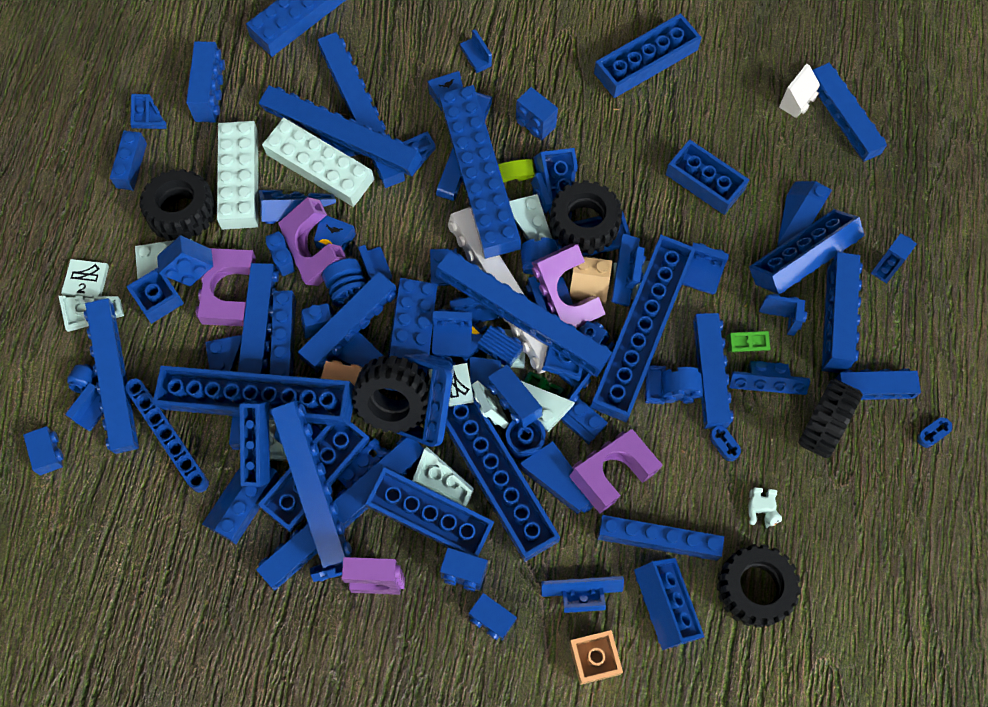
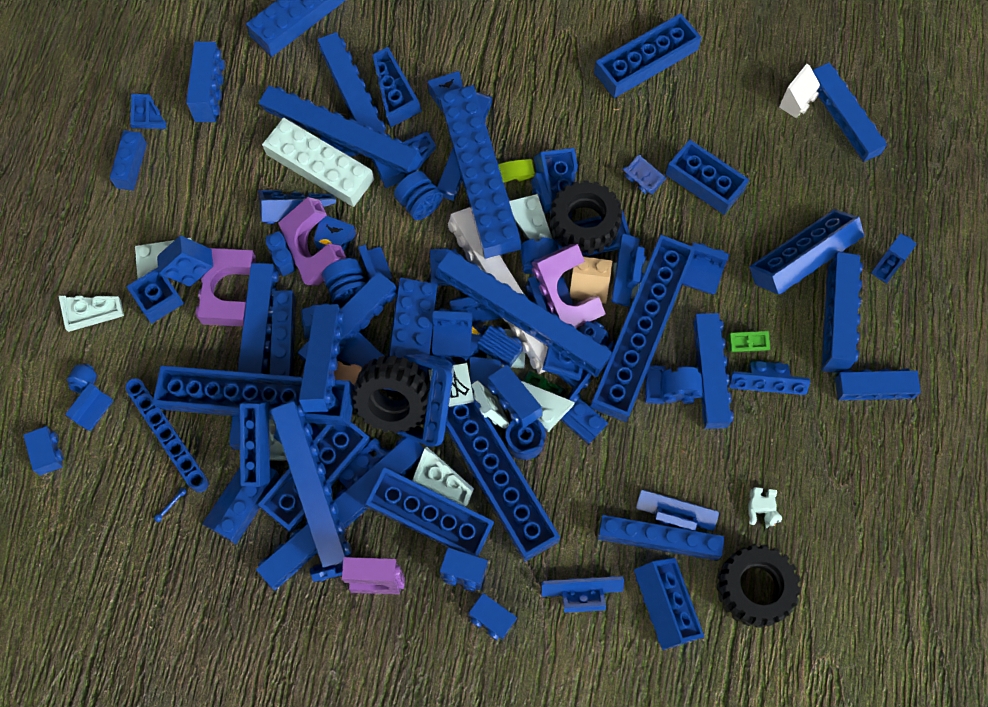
(85, 279): light aqua tile -> none
(111, 376): blue brick -> none
(158, 517): none -> blue hinge
(169, 188): black tyre -> none
(223, 353): blue wing -> none
(237, 175): light aqua brick -> none
(321, 358): none -> blue brick
(396, 92): none -> blue wedge
(418, 195): none -> blue wheel
(477, 52): blue panel -> none
(536, 113): blue brick -> none
(552, 472): blue slope -> none
(595, 657): light nougat brick -> none
(627, 449): medium lavender arch -> none
(644, 174): none -> blue bracket
(677, 512): none -> bracket
(728, 440): blue beam -> none
(786, 307): blue bracket -> none
(801, 208): blue wedge -> none
(830, 418): black tyre -> none
(936, 435): blue beam -> none

